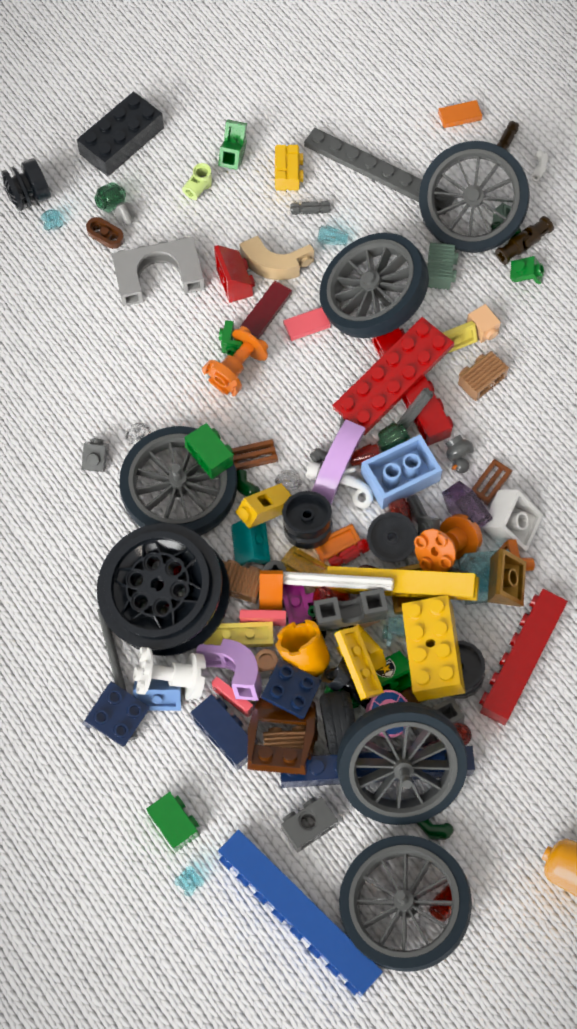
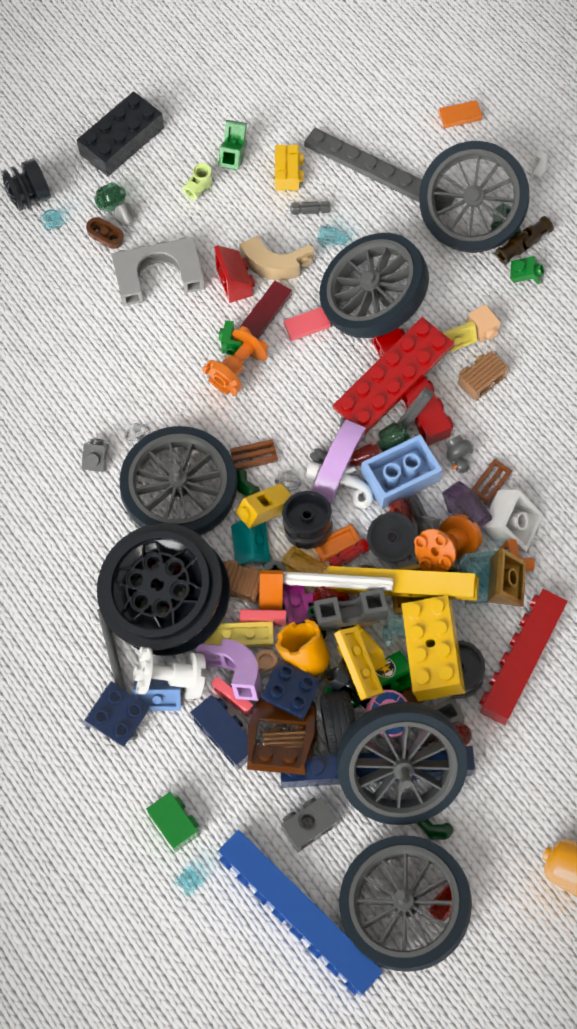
(209, 450): green brick -> none
(440, 265): sand green brick -> none
(508, 135): dark brown axle -> none

